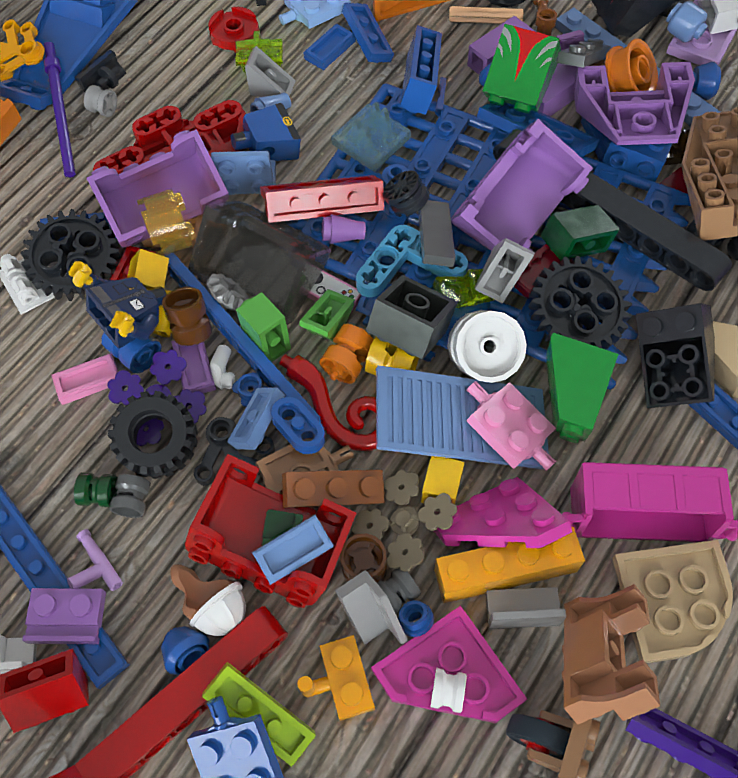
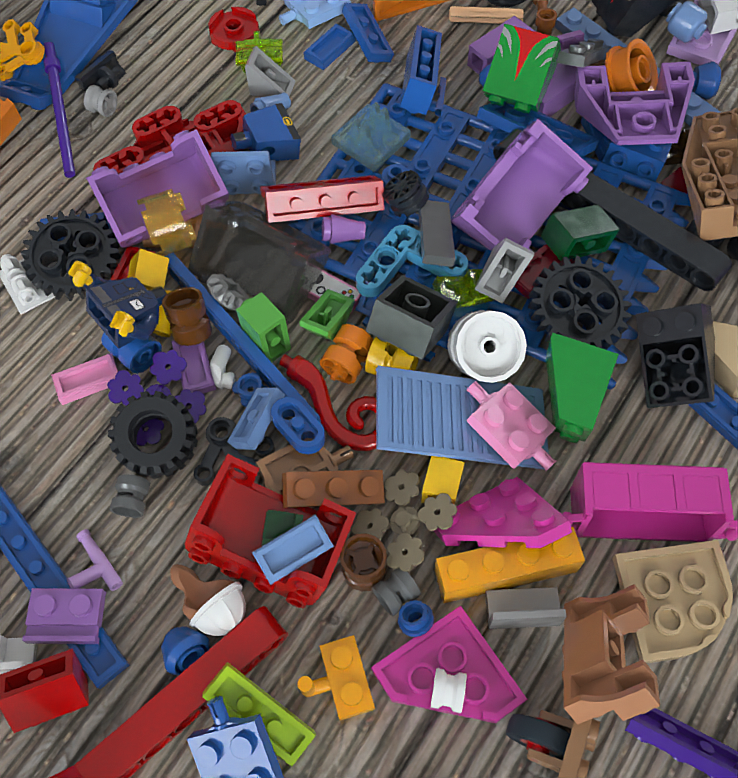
(94, 489): dark green wheel -> none
(369, 608): light grey panel -> none

